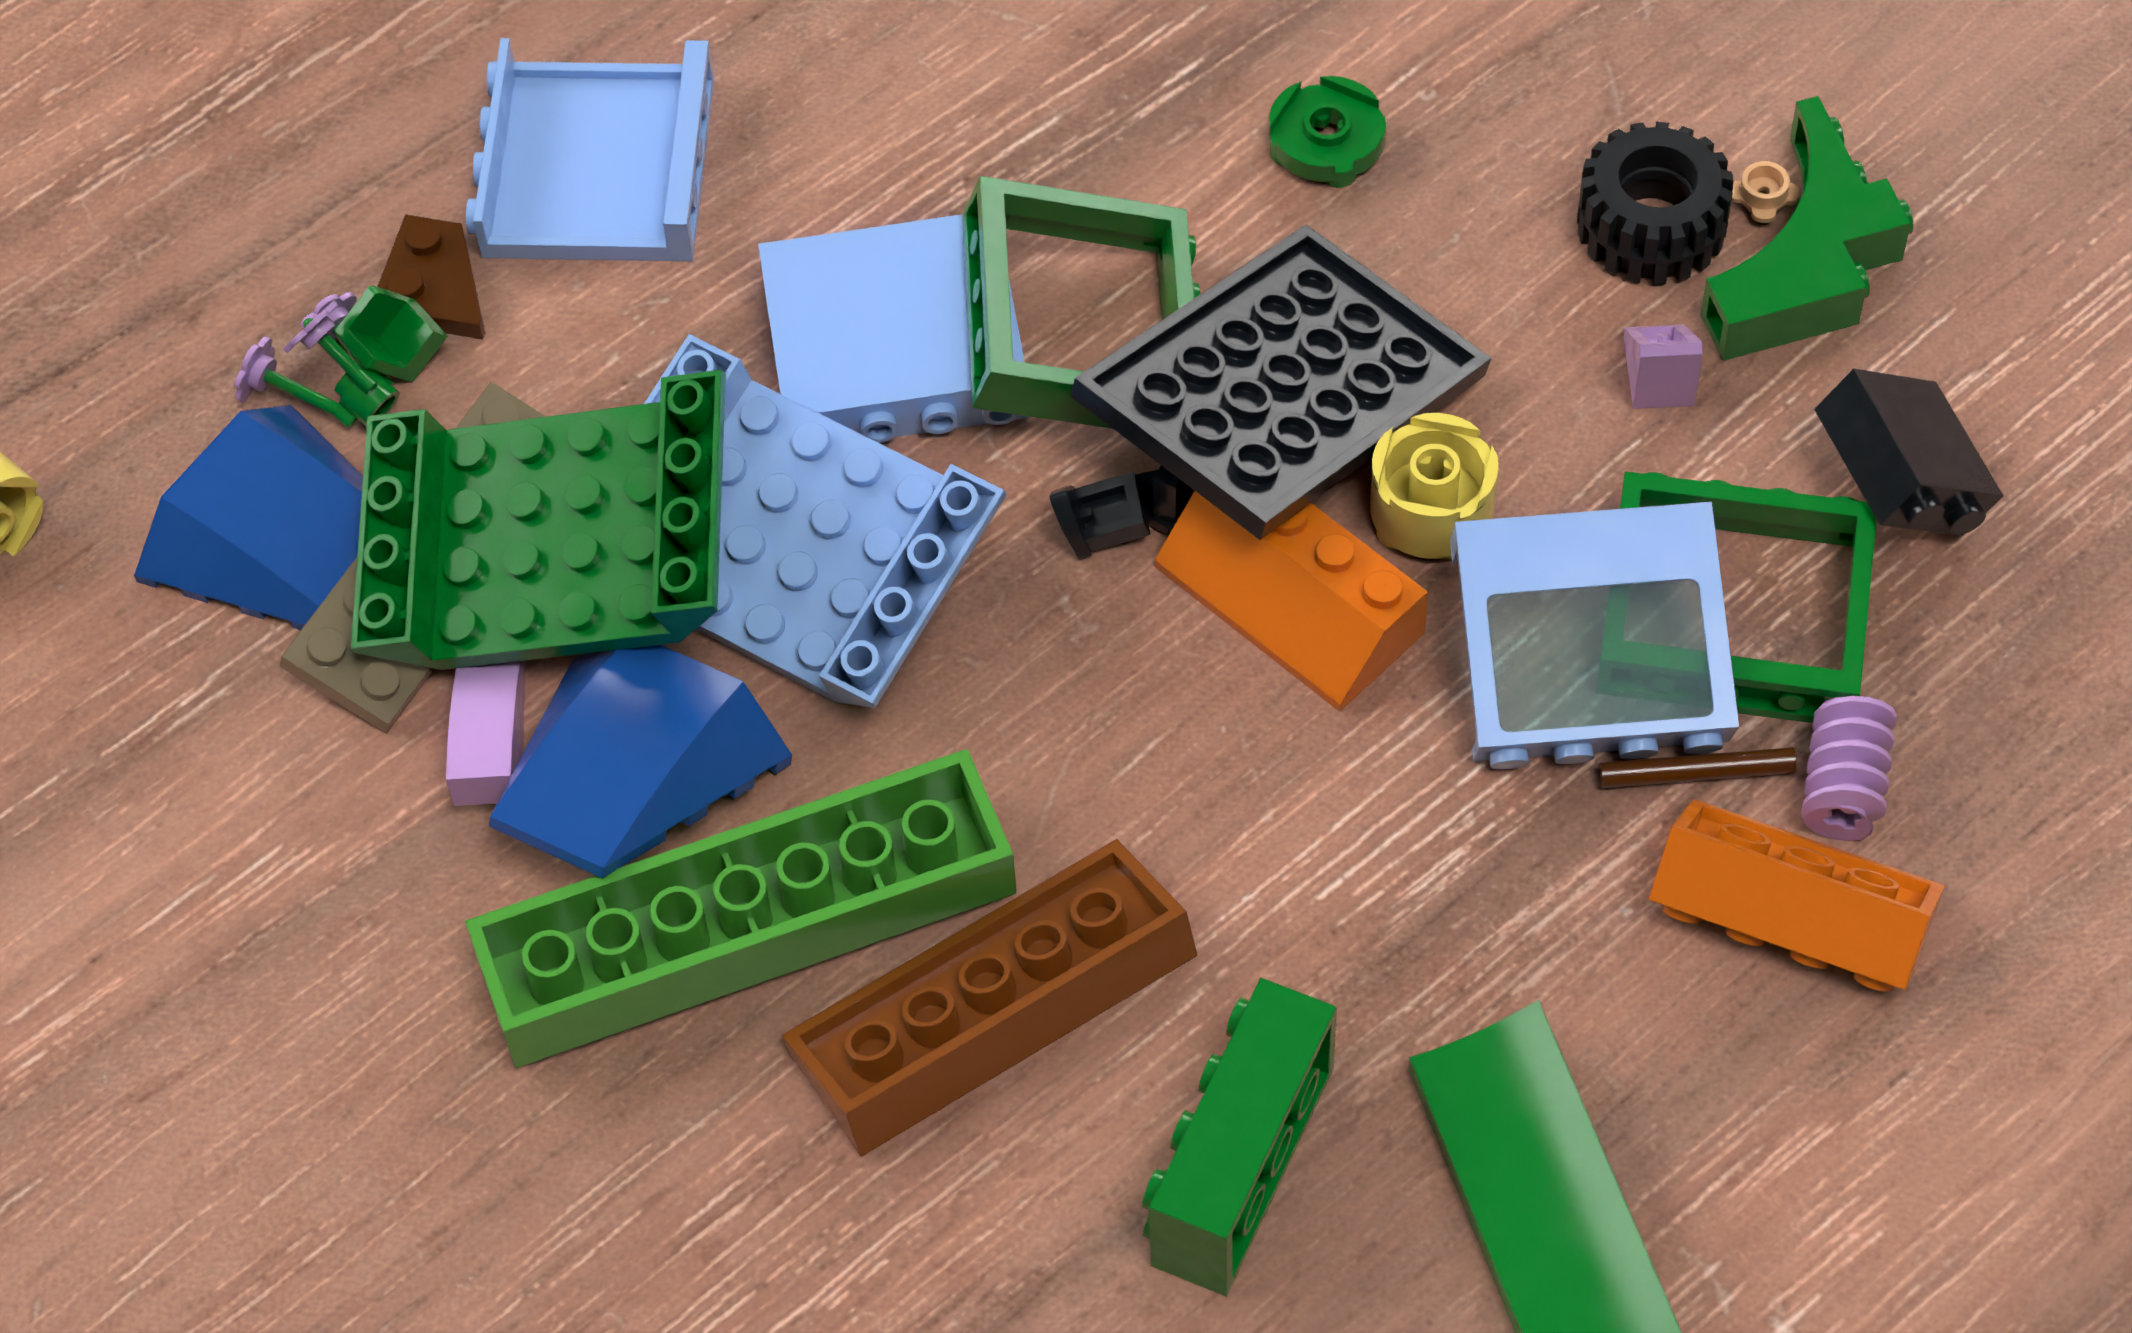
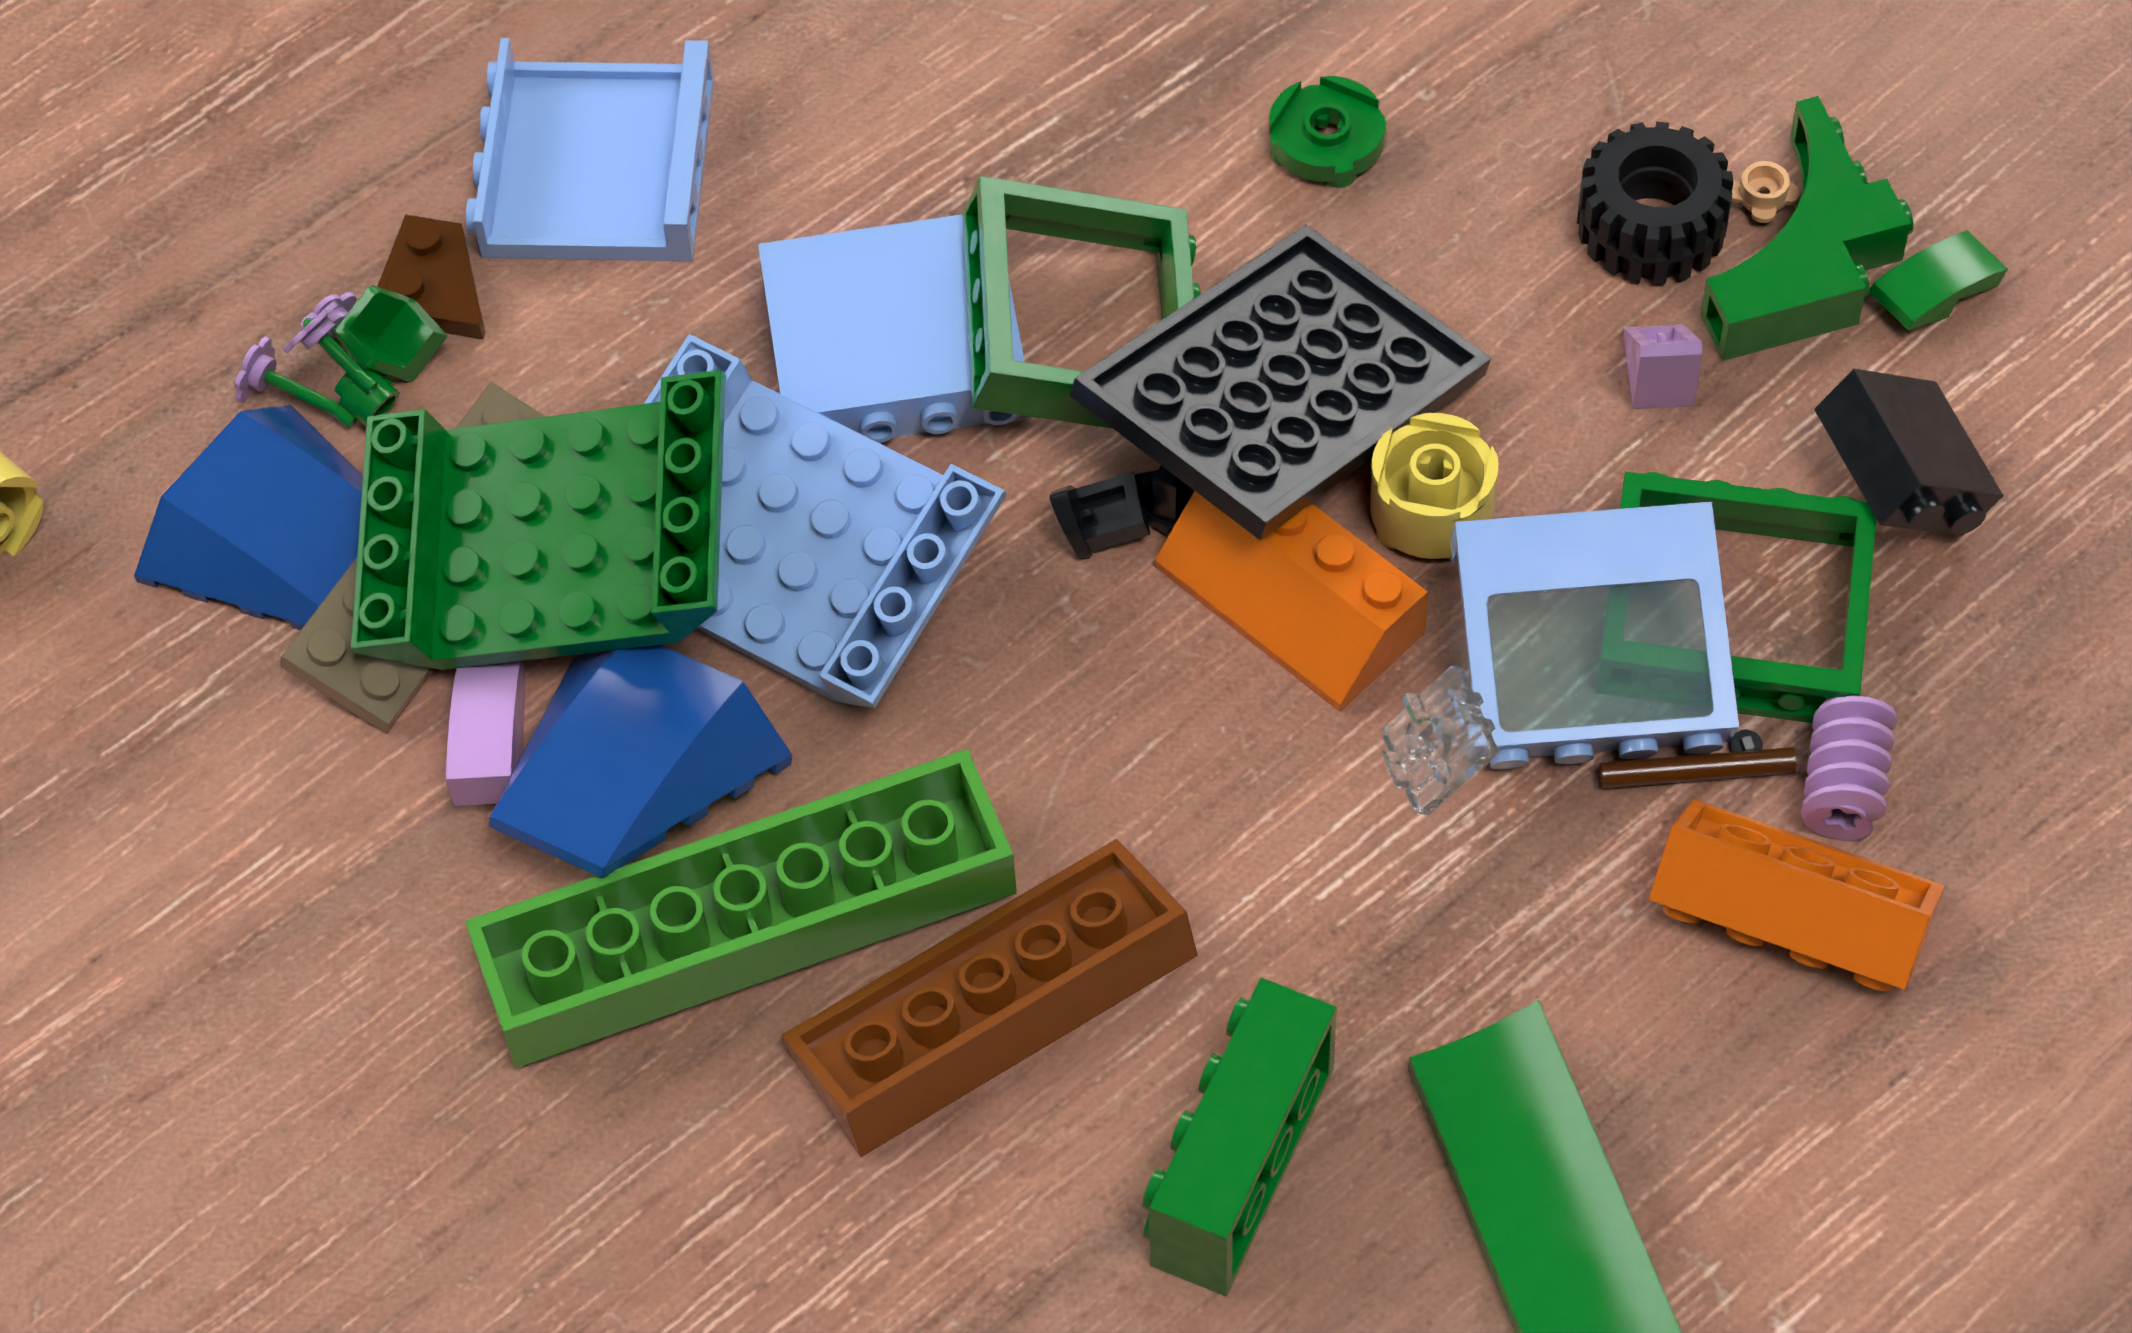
(1440, 718): none -> clear piece
(1746, 741): none -> black piece
(1935, 278): none -> green slope

